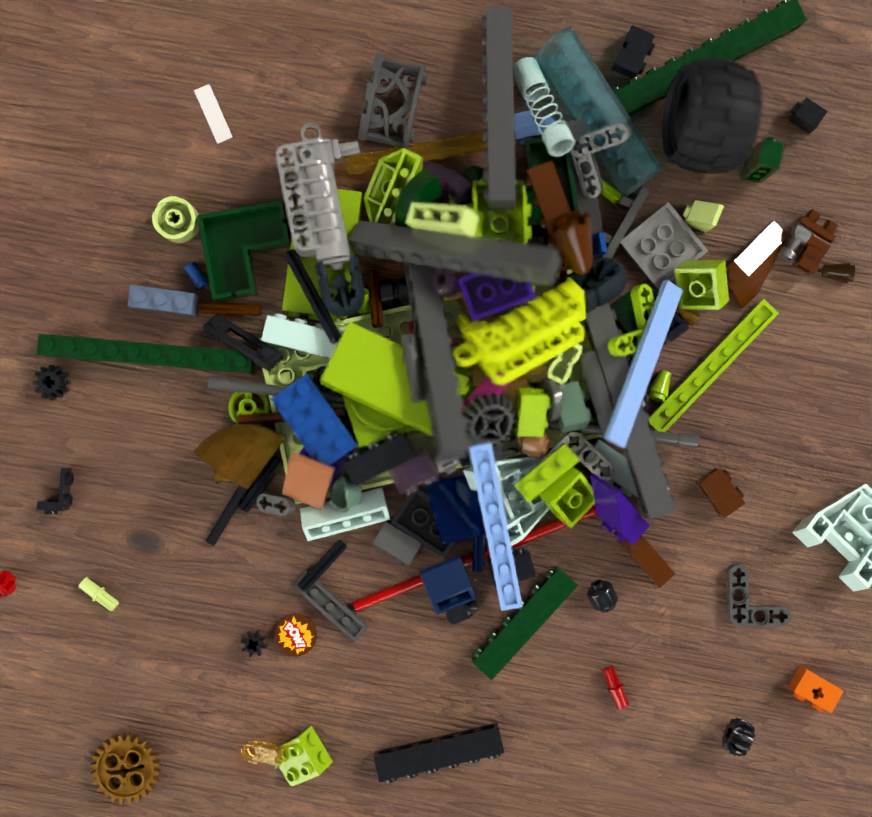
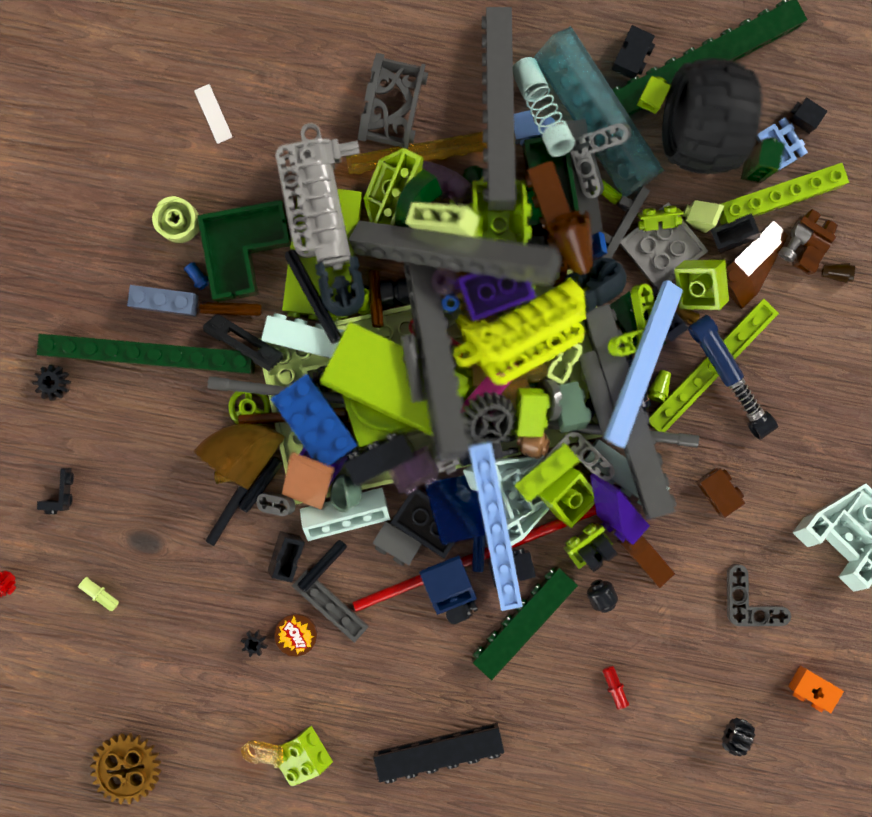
(285, 556): none -> black brick
(445, 303): none -> blue pin
(575, 543): none -> lime bracket
(604, 549): none -> black wheel
(654, 94): none -> lime brick
(668, 216): none -> lime hinge
(706, 334): none -> piece
(735, 233): none -> black brick
(785, 193): none -> lime brick
(787, 129): none -> light blue plate

